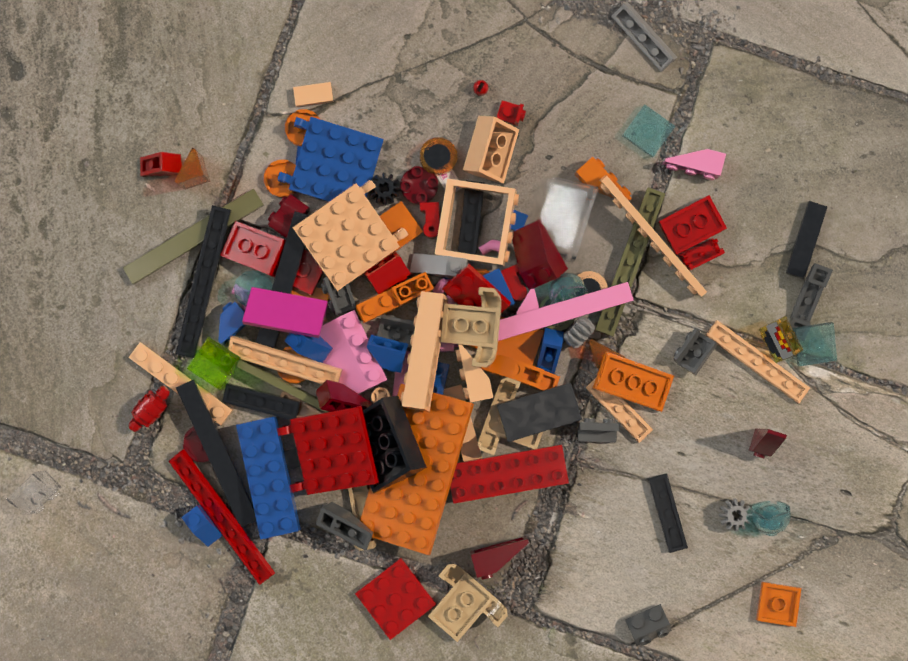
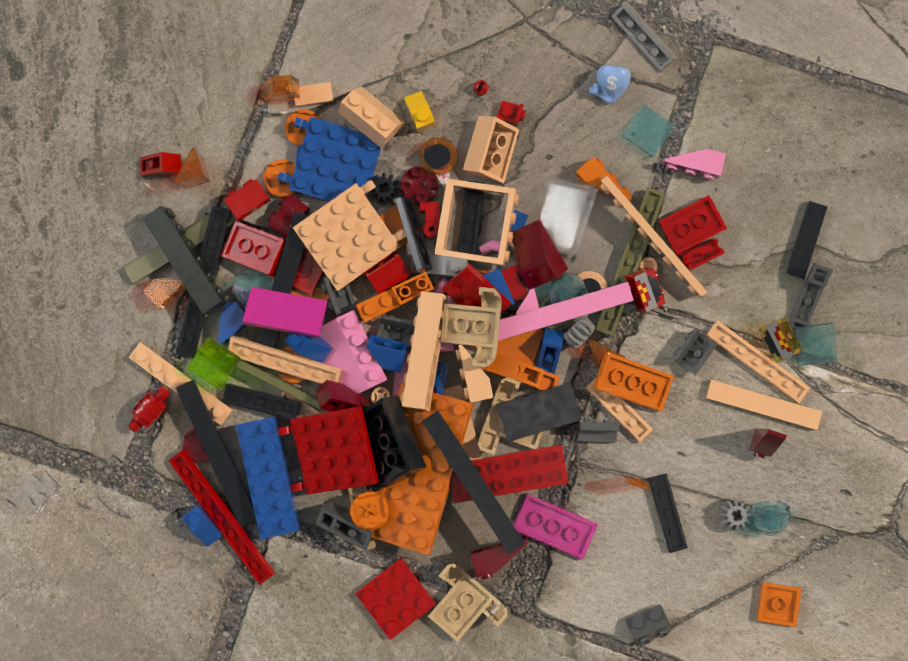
(162, 290): none -> clear orange slope
(185, 260): none -> pearl dark grey brick
(247, 199): none -> red brick
(280, 88): none -> clear orange slope
(369, 511): none -> orange tile
(370, 116): none -> light nougat slope
(414, 234): none -> black tile
(419, 111): none -> yellow slope
(473, 482): none -> black tile
(554, 526): none -> dark pink tile
(611, 83): none -> light blue piece
(636, 482): none -> clear orange tile
(645, 289): none -> brick
(648, 262): none -> light nougat tile
(763, 404): none -> light nougat tile

